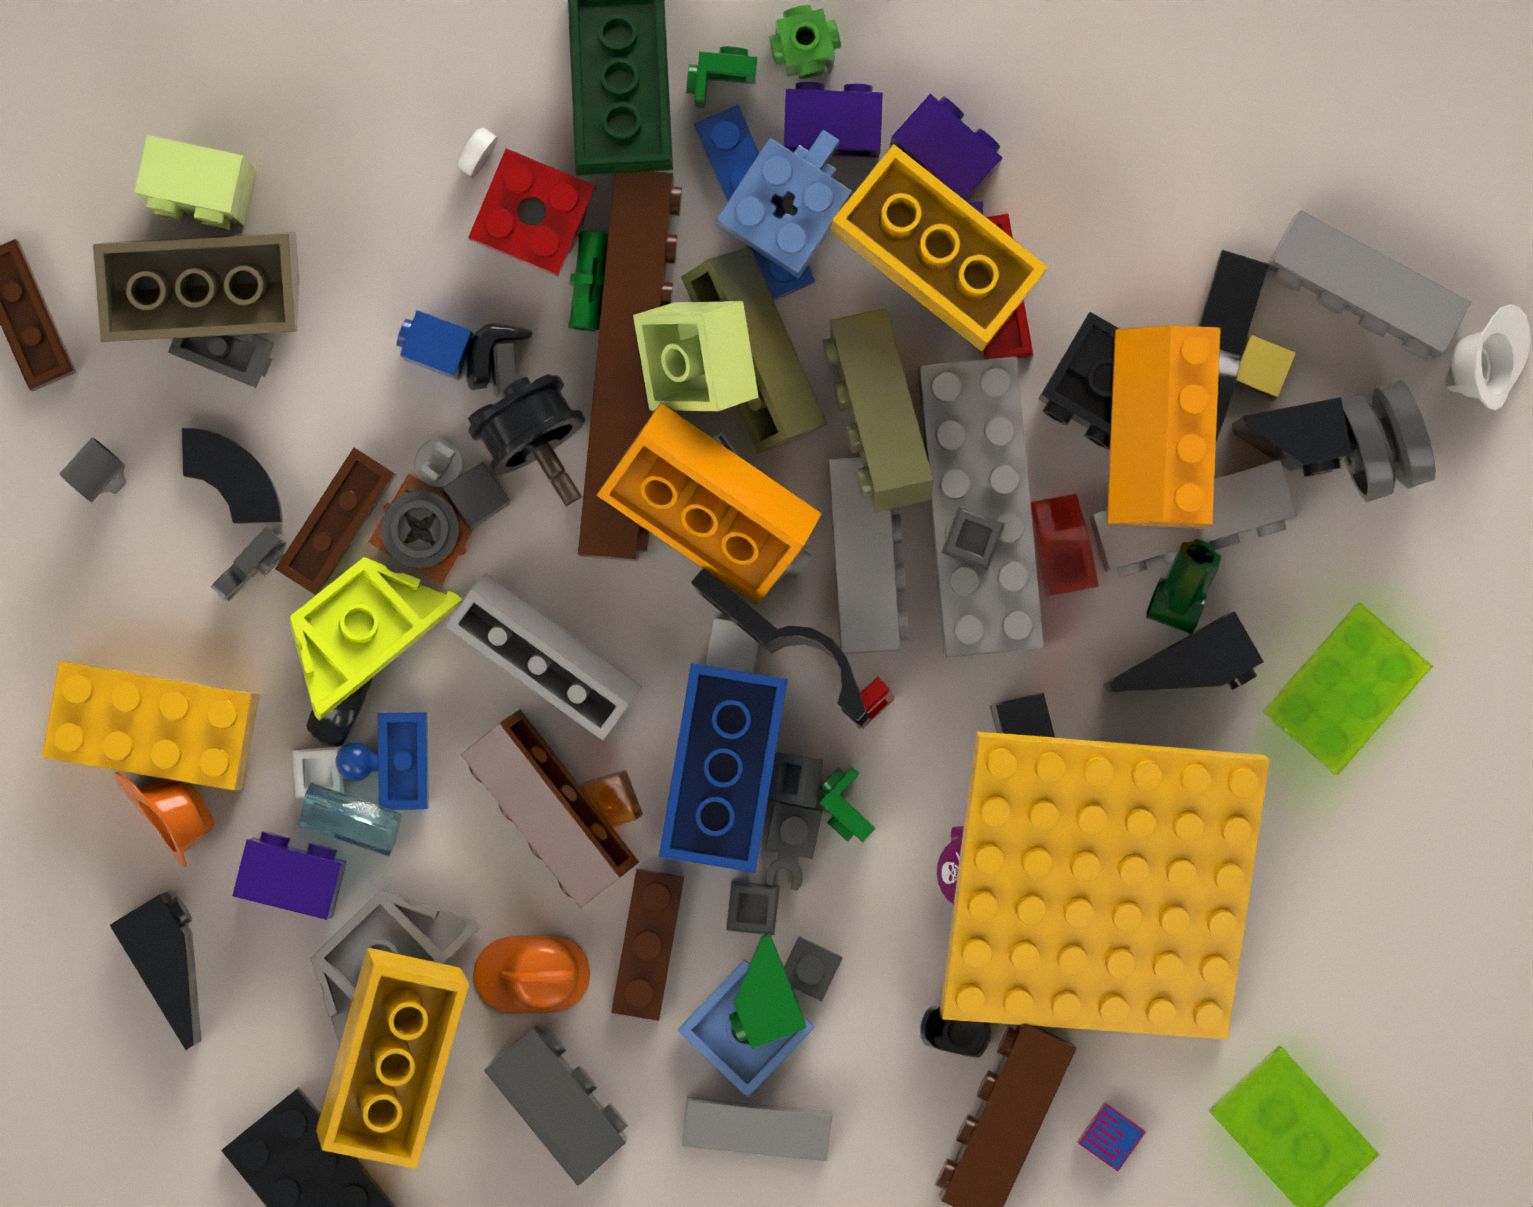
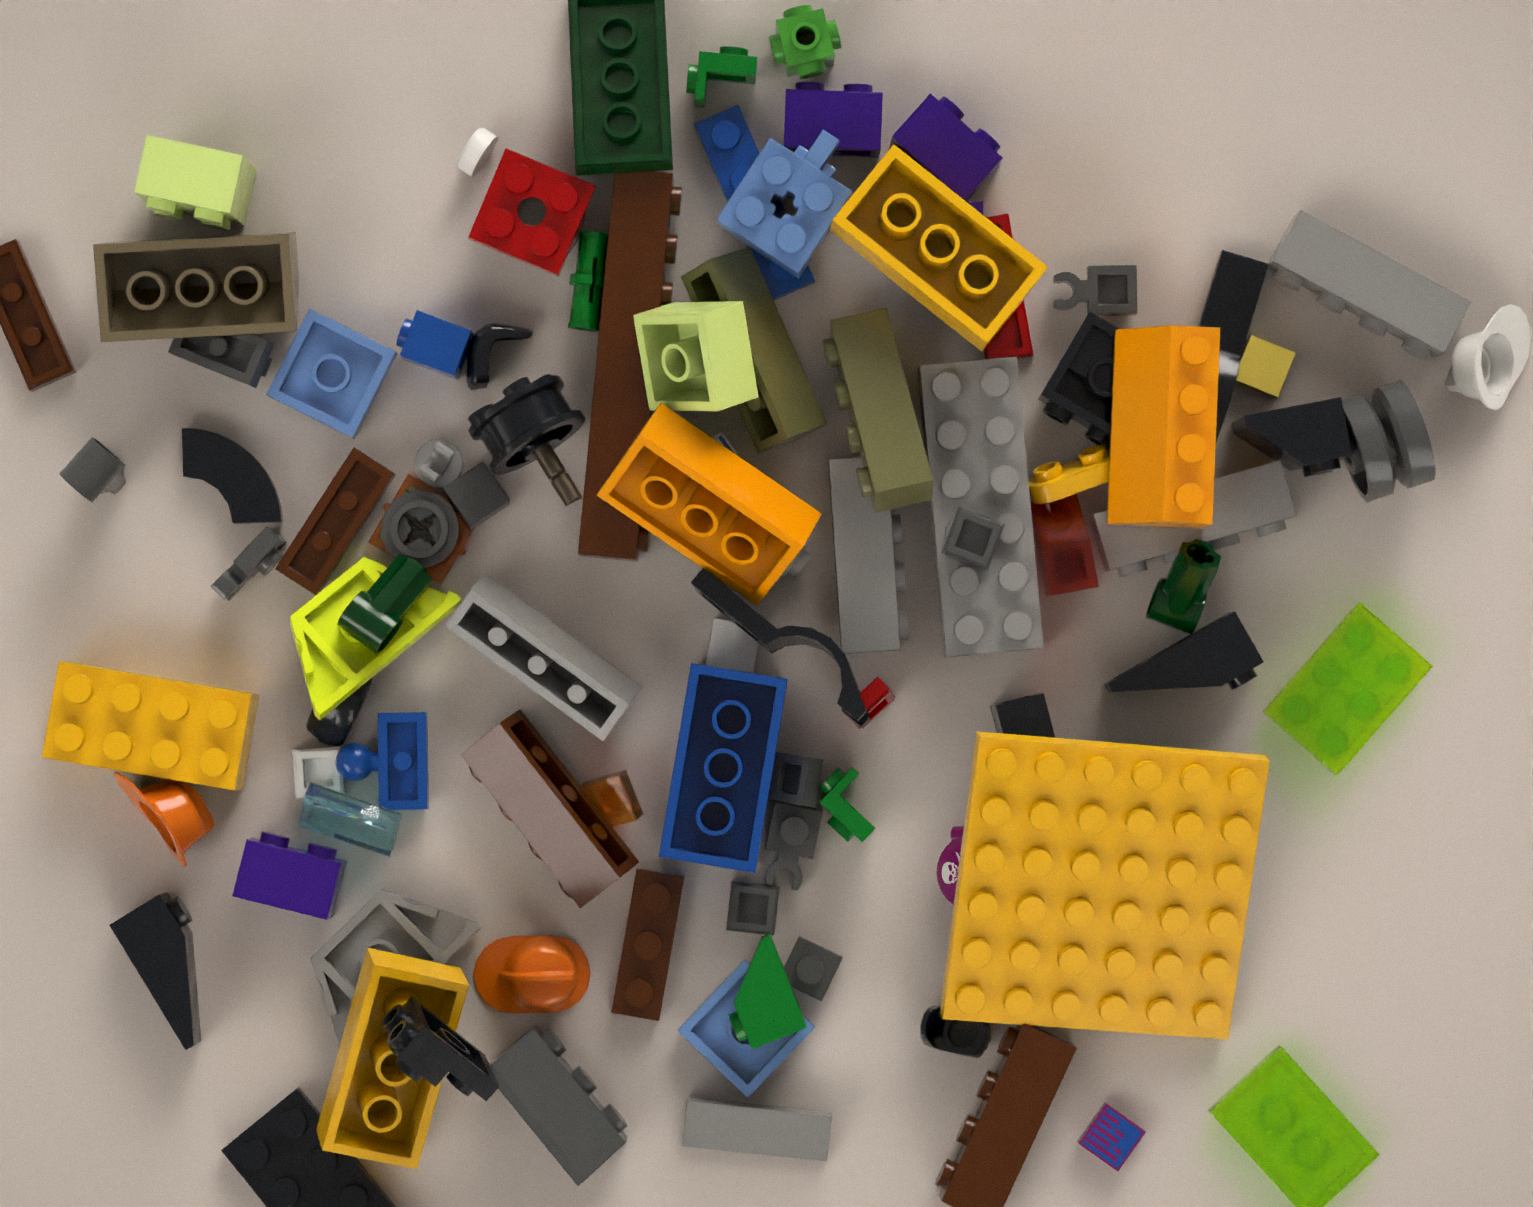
(332, 373): none -> medium blue plate
(378, 613): none -> dark green piece
(432, 1049): none -> black plate
(502, 367): dark grey tile -> none
(1057, 480): none -> yellow plate
(1108, 290): none -> dark grey plate

